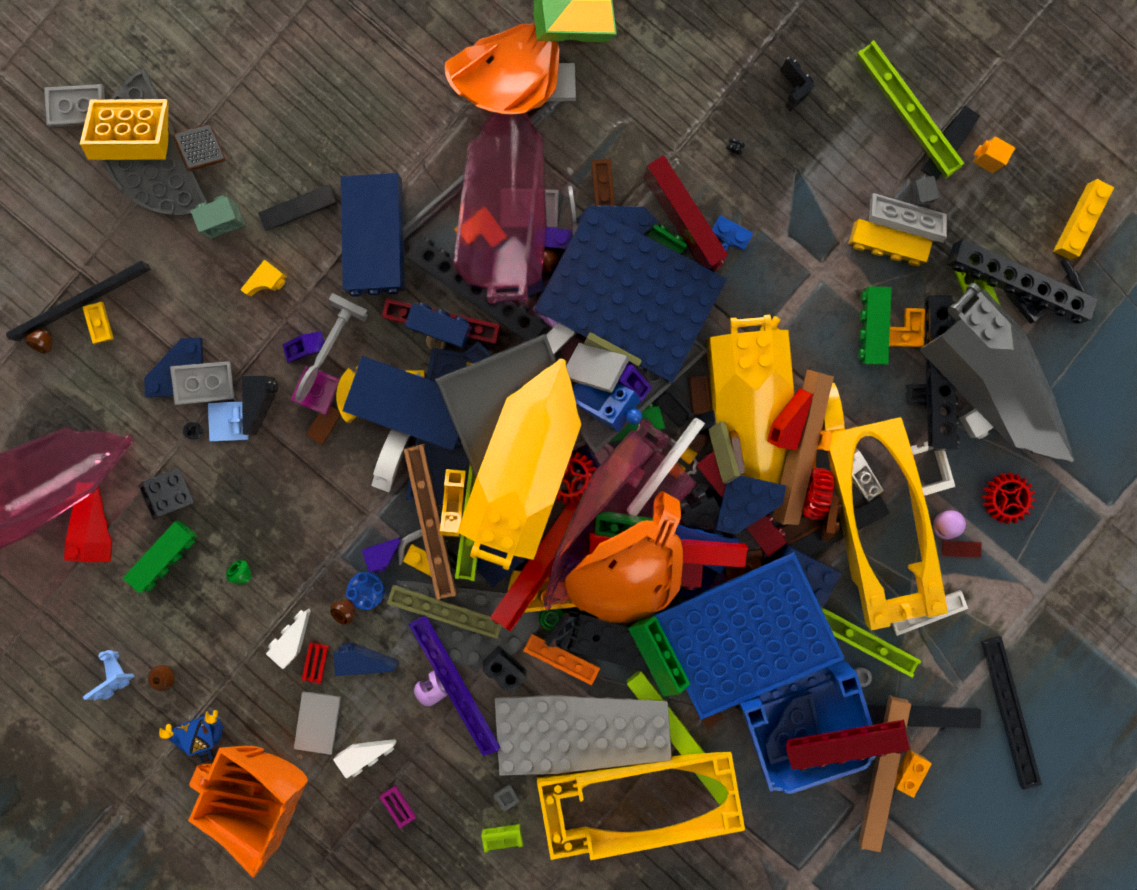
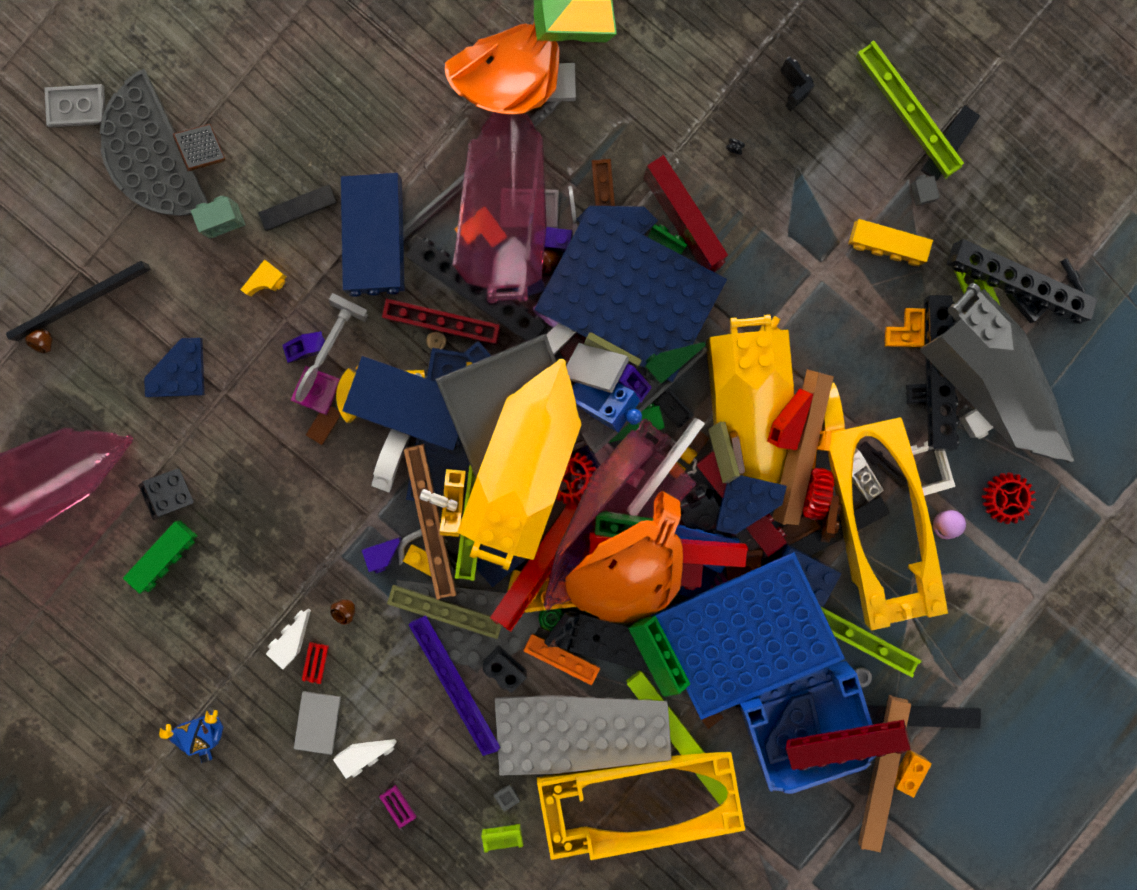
(88, 532): red wedge -> none
(98, 322): yellow plate -> none
(114, 675): light blue plate -> none
(126, 130): yellow slope -> none
(161, 678): reddish brown cone -> none
(198, 430): black bush -> none
(202, 383): light grey tile -> none
(225, 421): light blue plate -> none
(238, 573): green cone -> none
(246, 802): orange piece -> none
(257, 398): black slope -> none
(357, 659): dark blue slope -> none
(365, 590): blue dish -> none
(434, 695): lavender helmet -> none
(438, 325): dark blue brick -> none
(438, 500): none -> white axle
(668, 362): none -> dark green slope
(700, 394): reddish brown tile -> none
(709, 420): black slope -> none
(731, 234): blue plate -> none
(875, 326): green brick -> none
(881, 462): none -> black pin
(908, 218): light grey plate -> none
(955, 603): white tile -> none
(961, 548): clear red piece -> none
(993, 154): light orange brick -> none
(1011, 712): black tile -> none
(1083, 219): yellow brick -> none

